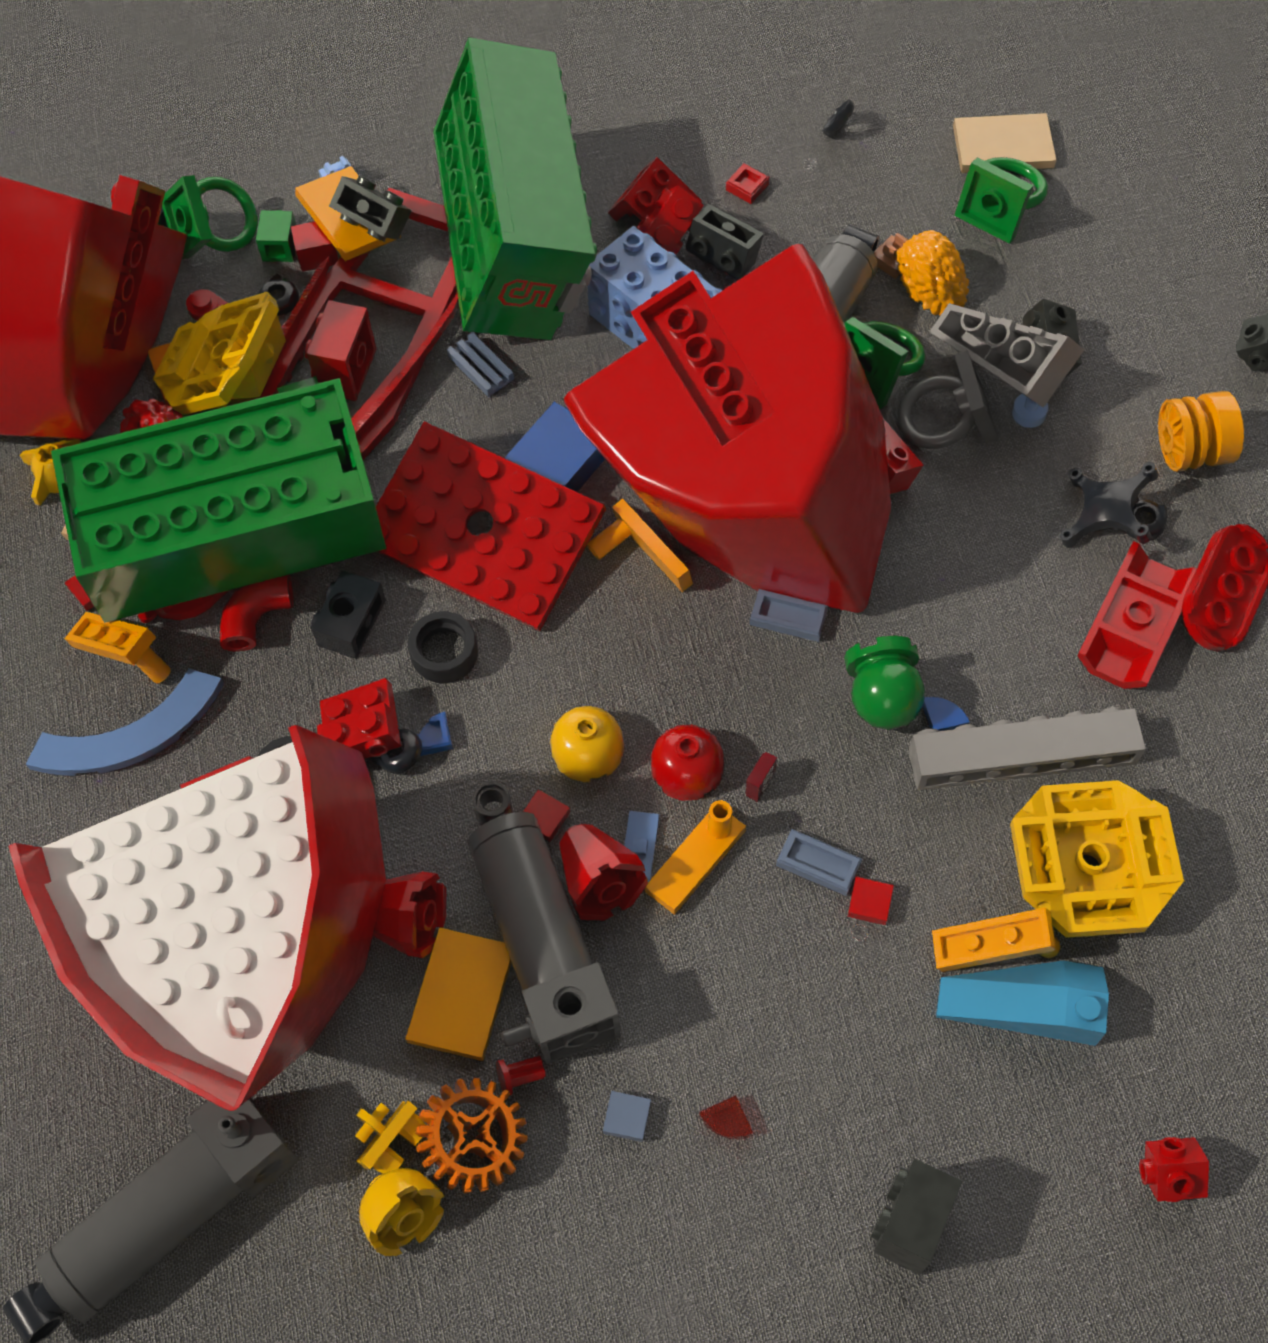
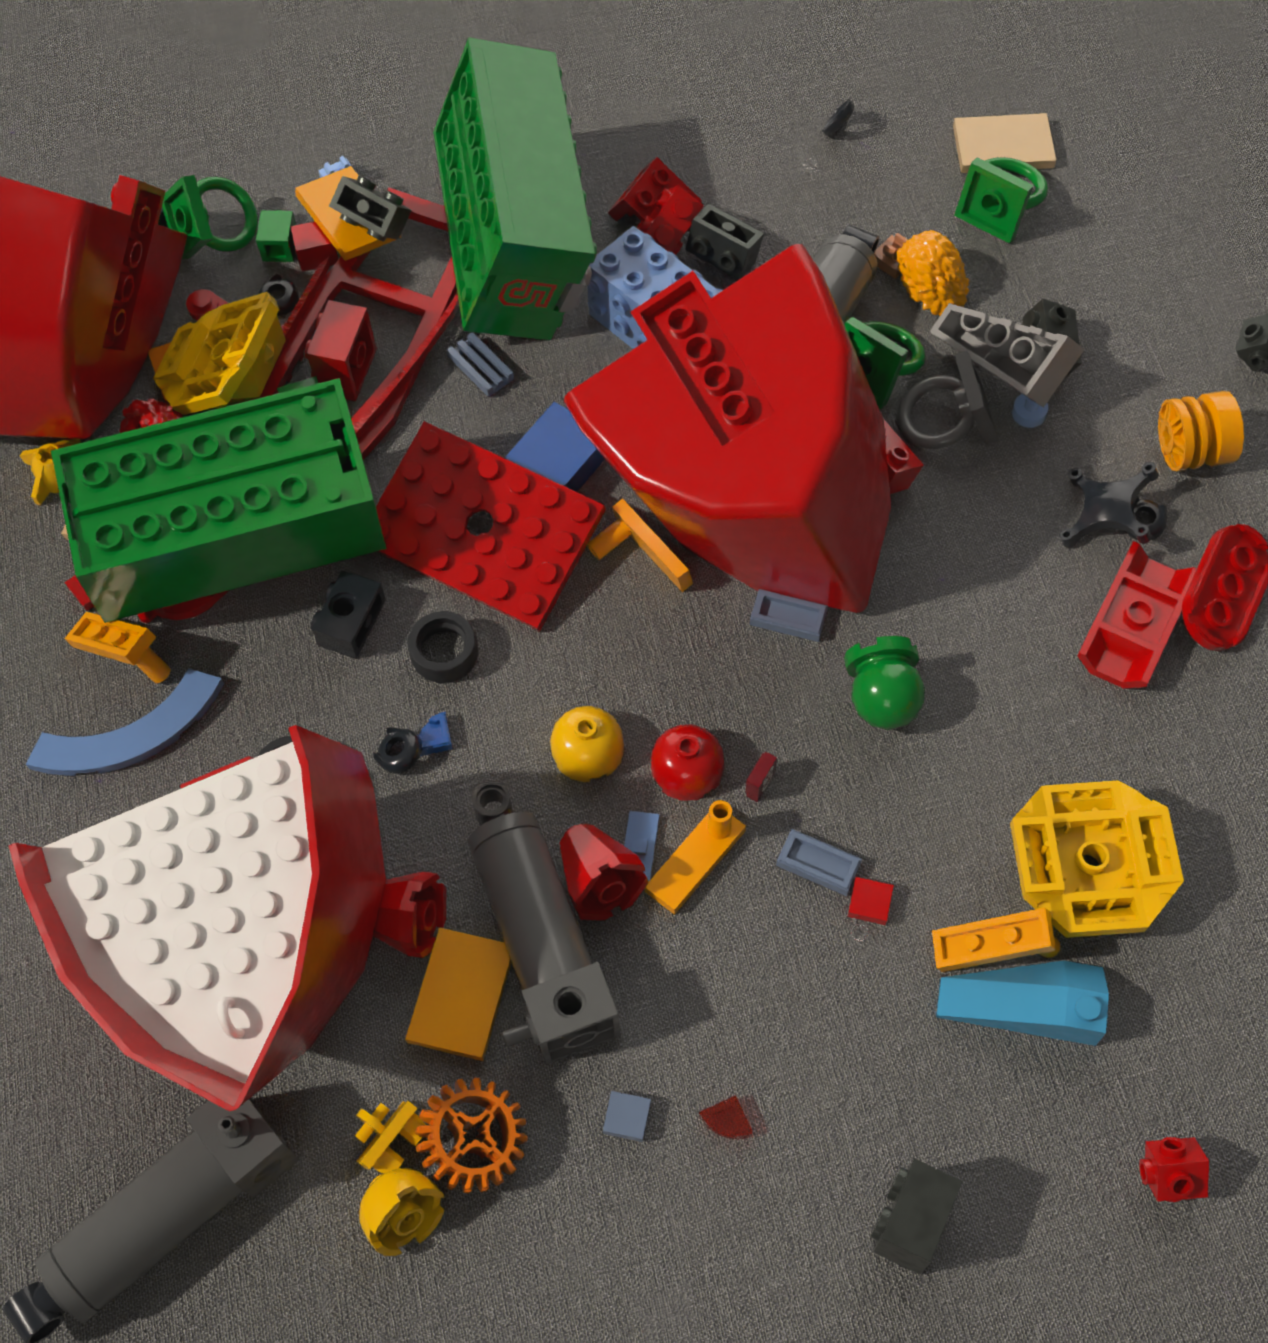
(247, 607): red cylinder -> none
(362, 719): red plate -> none
(519, 1073): red piece -> none
(548, 812): red tile -> none
(747, 183): red tile -> none
(943, 714): blue tile -> none
(1026, 748): light grey brick -> none

